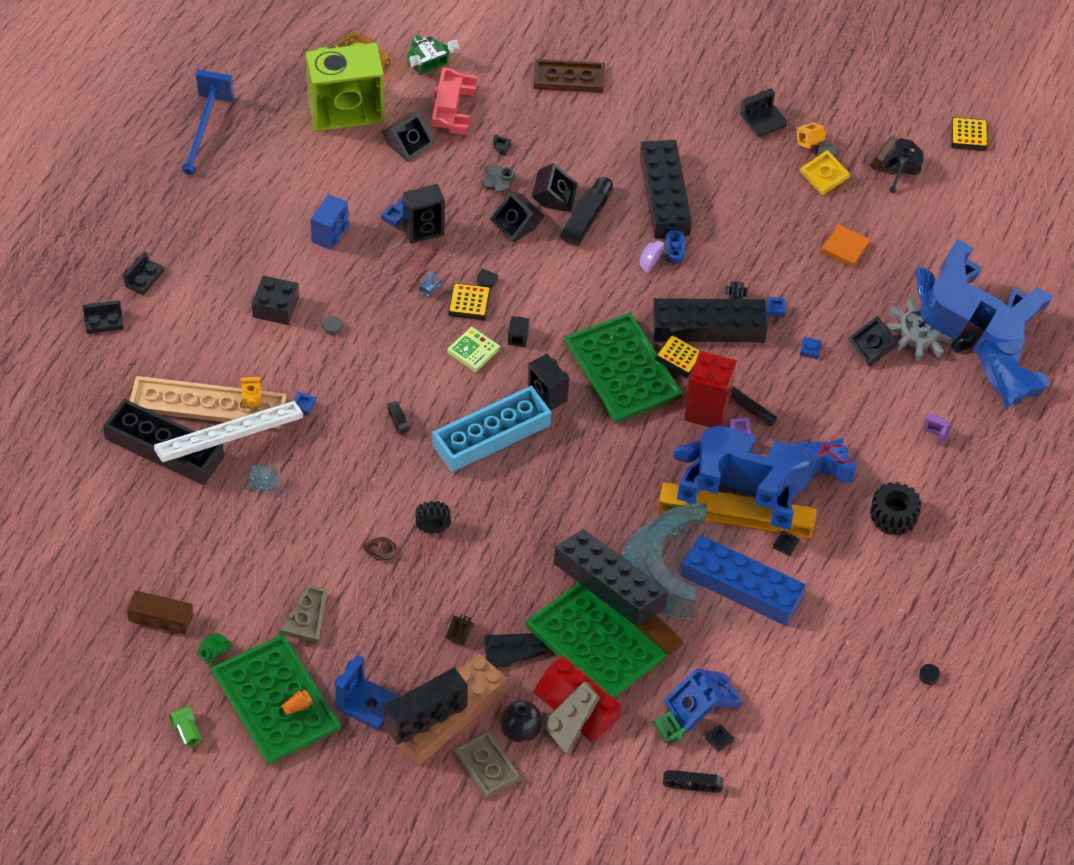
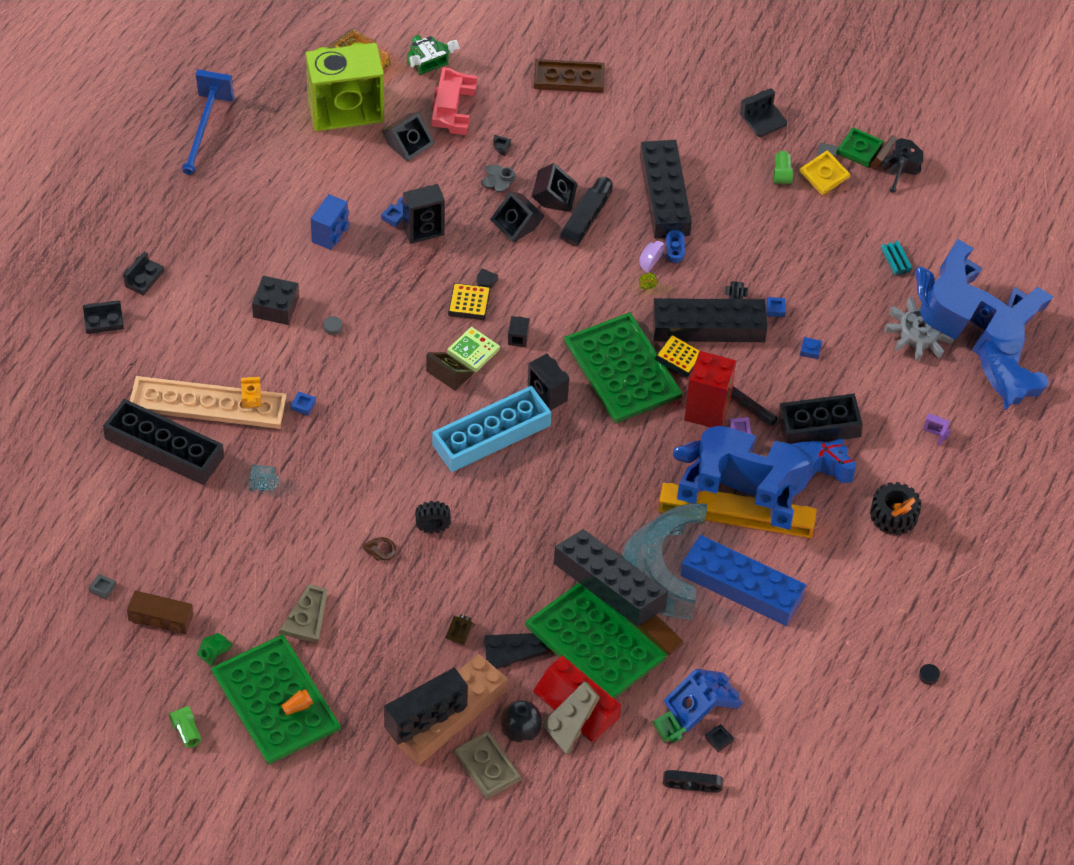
(102, 586): none -> dark grey tile
(228, 431): white tile -> none
(355, 692): blue bracket -> none
(397, 417): black beam -> none
(426, 288): flat silver piece -> none
(447, 369): none -> dark brown slope
(648, 281): none -> clear neon green tile
(783, 172): none -> bright green piece
(786, 543): black tile -> none
(810, 135): light orange brick -> none
(821, 419): none -> black brick
(845, 245): orange tile -> none
(860, 147): none -> green tile
(873, 341): black tile -> none
(899, 250): none -> teal tile
(902, 508): none -> orange piece
(964, 342): black tile -> none
(969, 133): tile -> none

